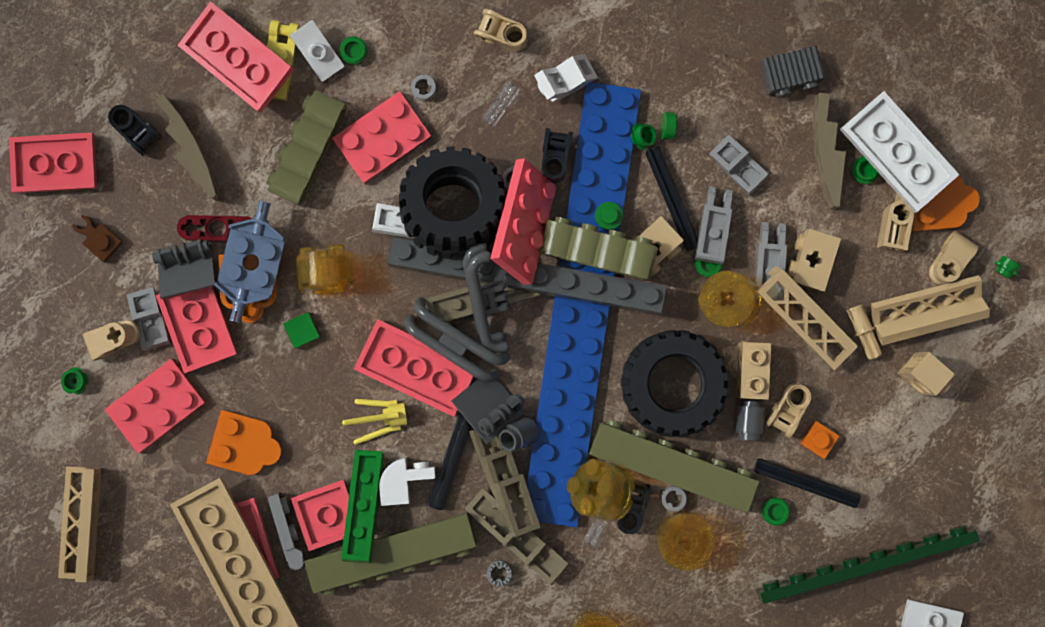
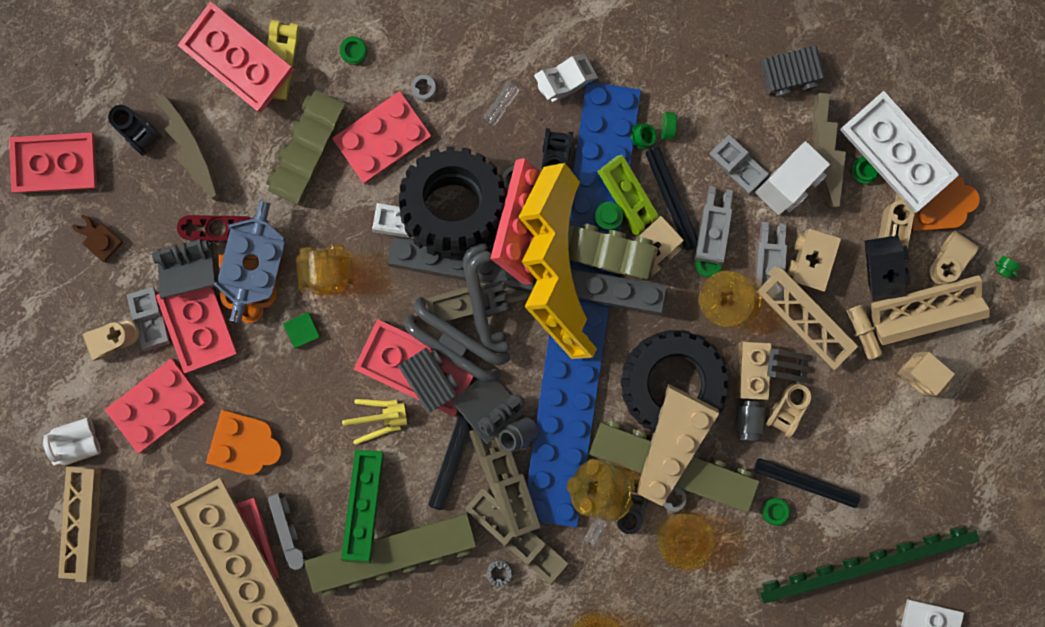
(67, 381): green plate -> none
(71, 442): none -> white piece
(317, 50): white plate -> none
(322, 514): coral plate -> none
(396, 478): white brick -> none
(428, 379): none -> dark grey brick
(496, 29): tan piece -> none
(547, 258): none -> yellow arch
(628, 194): none -> lime plate
(678, 435): none -> tan wing
(788, 183): none -> white brick
(800, 367): none -> dark grey tile
(819, 439): orange plate -> none
(886, 268): none -> black brick

